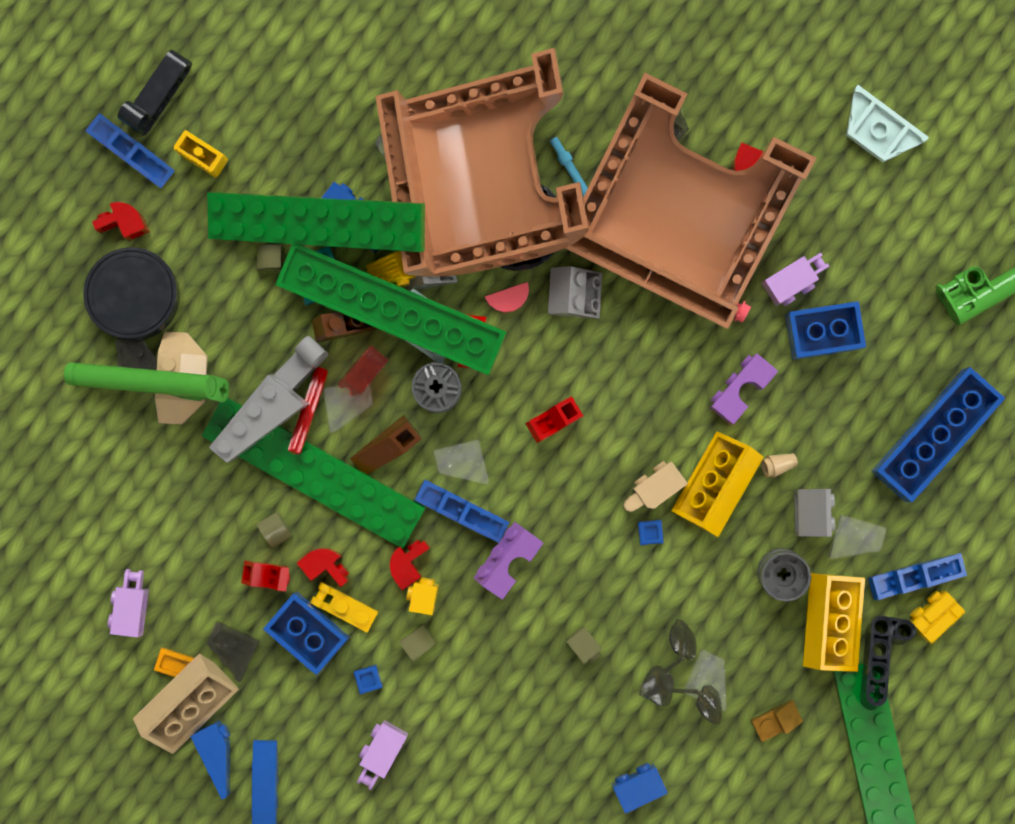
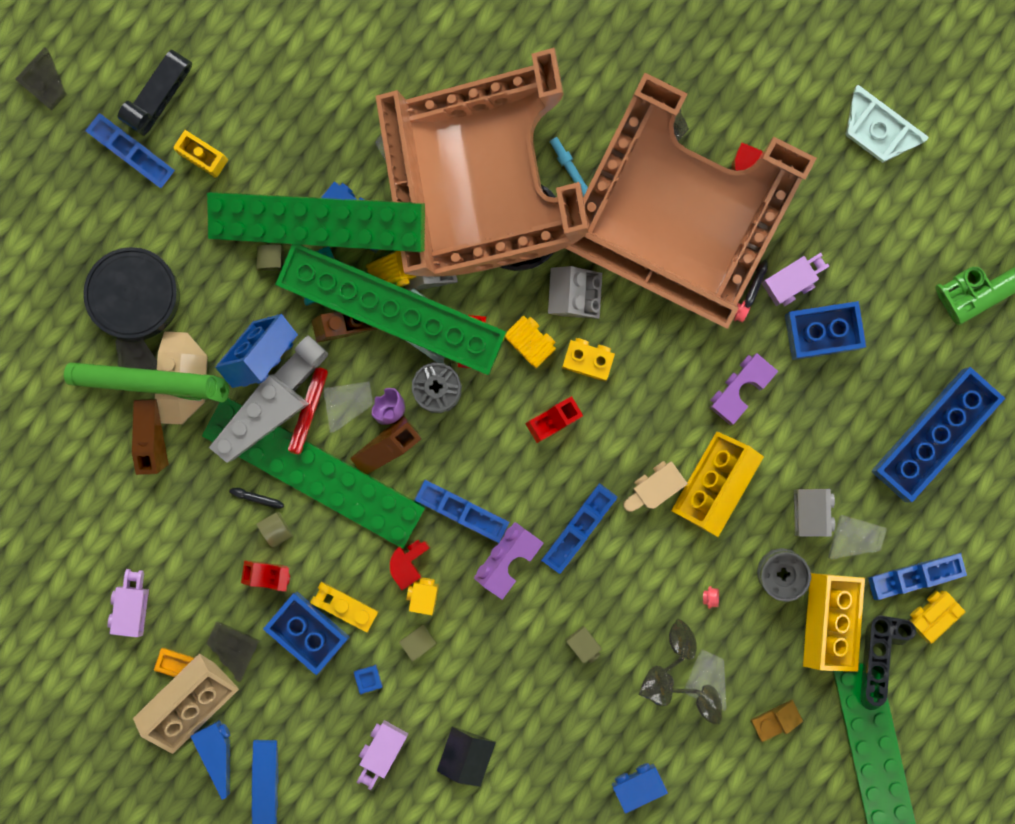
(43, 80): none -> clear smoke wing
(126, 217): red brick -> none
(147, 438): none -> reddish brown slope
(256, 498): none -> black piece
(257, 351): none -> blue brick
(324, 559): red brick -> none
(363, 371): clear red hinge -> none
(388, 407): none -> medium lavender hair
(462, 462): clear wing -> none
(465, 757): none -> black slope
(509, 299): coral tile -> none
(530, 342): none -> yellow brick
(579, 528): none -> blue slope
(588, 359): none -> yellow brick
(650, 532): blue tile -> none
(711, 597): none -> coral plate
(756, 283): none -> black piece
(777, 464): tan cone -> none

